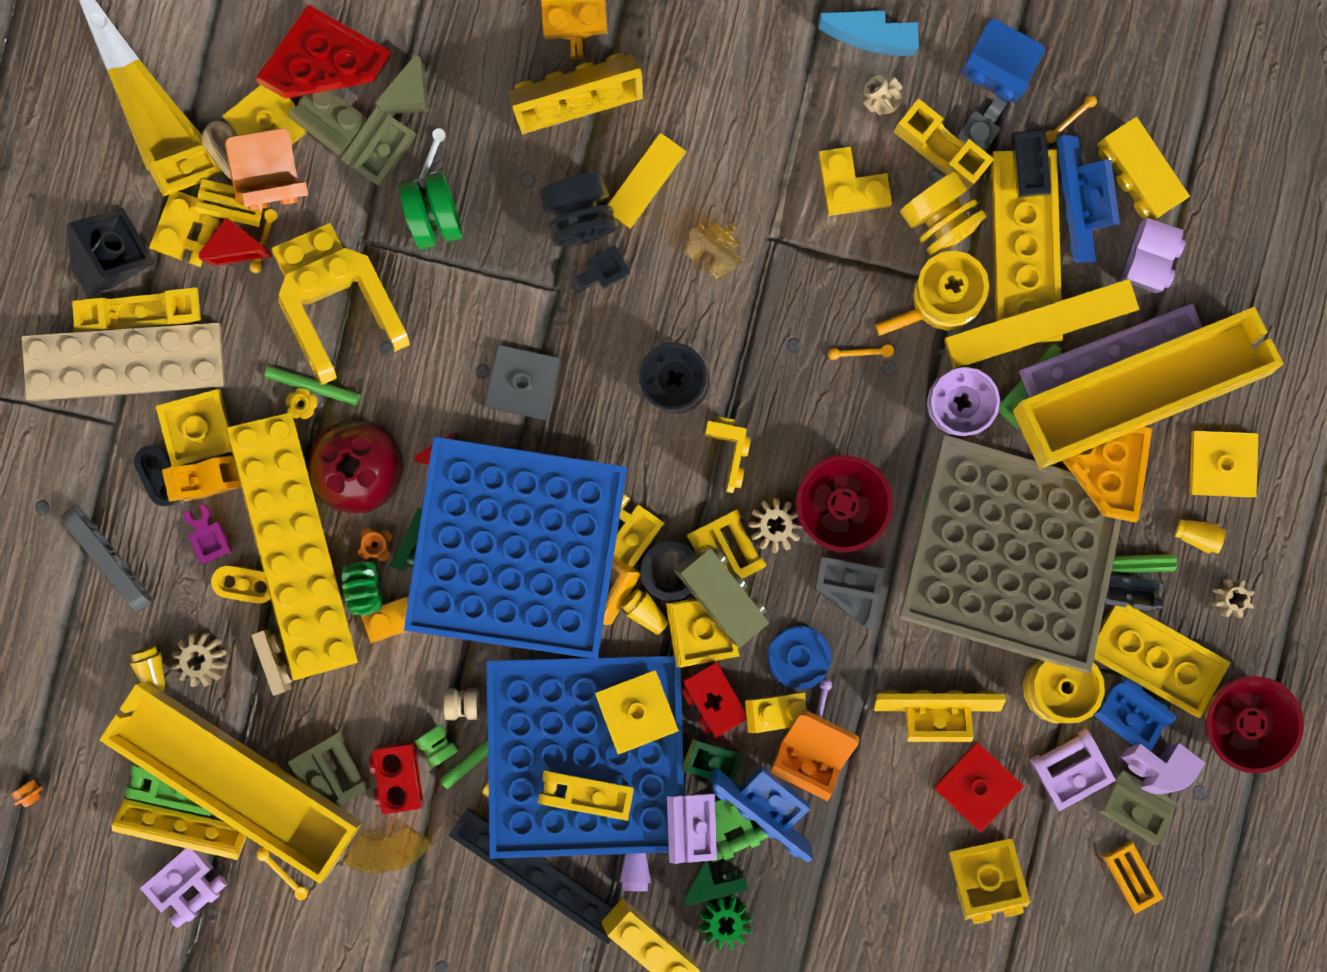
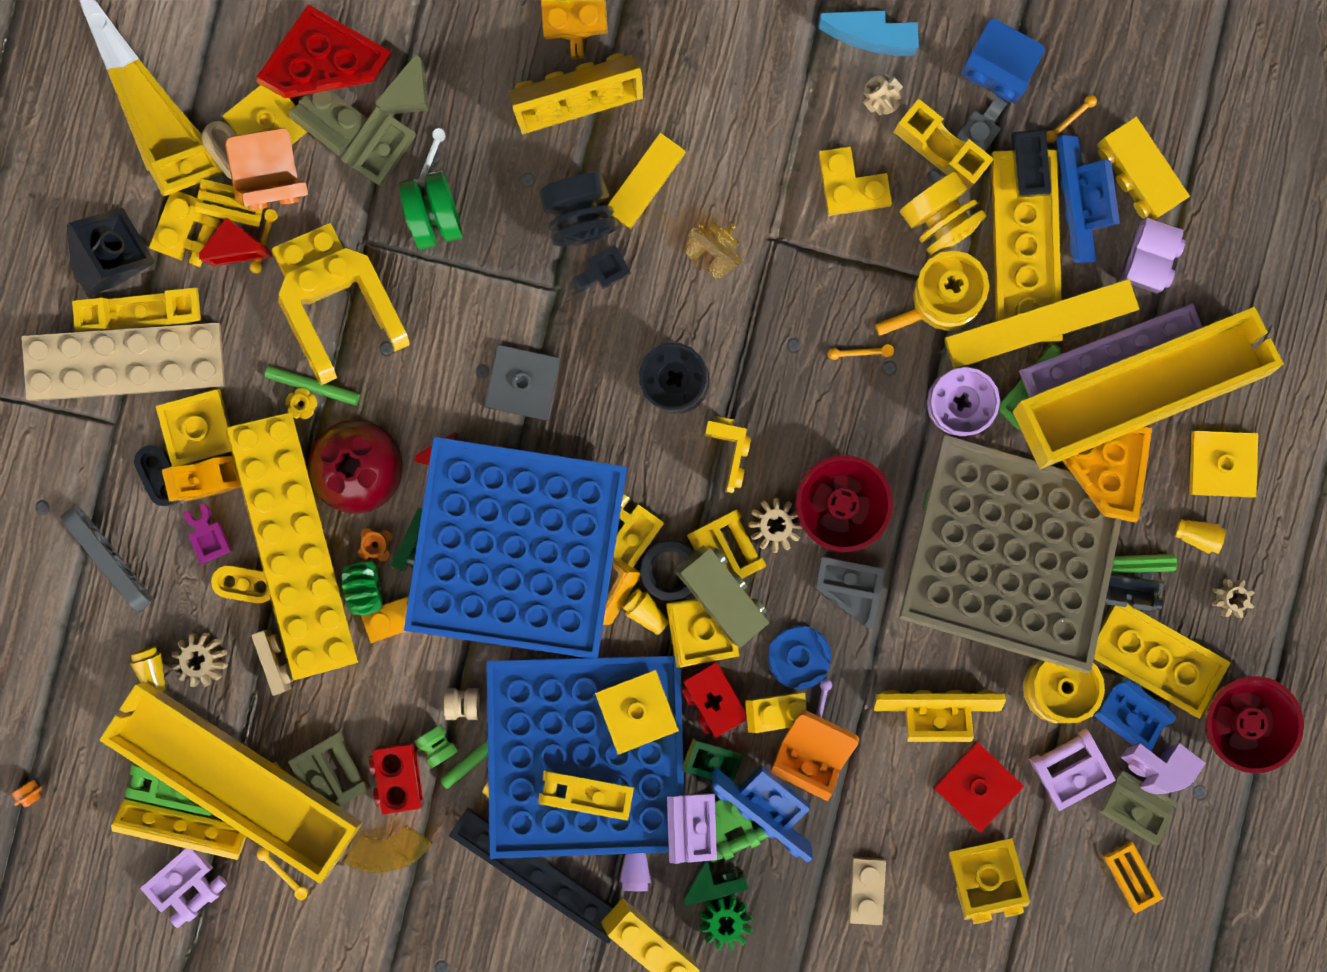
(867, 890): none -> tan plate

